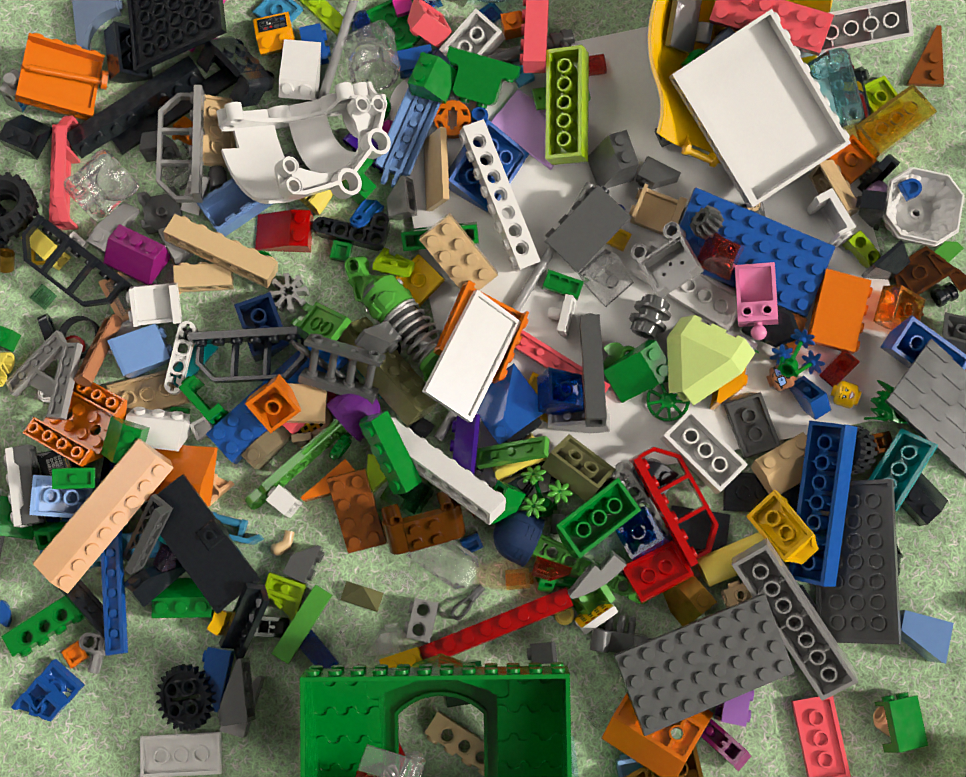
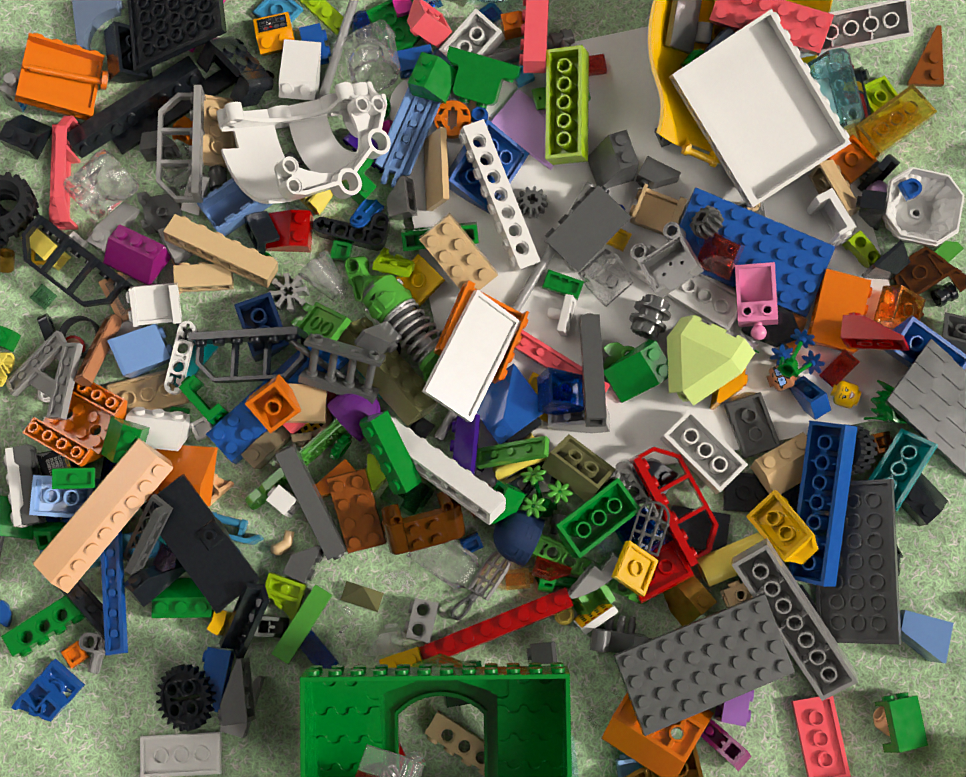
(261, 230): none -> black panel
(311, 502): none -> dark grey brick
(325, 277): none -> clear cone
(490, 582): none -> light grey window
(539, 202): none -> dark grey gear
(634, 568): none -> yellow tile
(658, 521): none -> dark grey window
(667, 401): green wheel -> none
(865, 333): none -> red slope

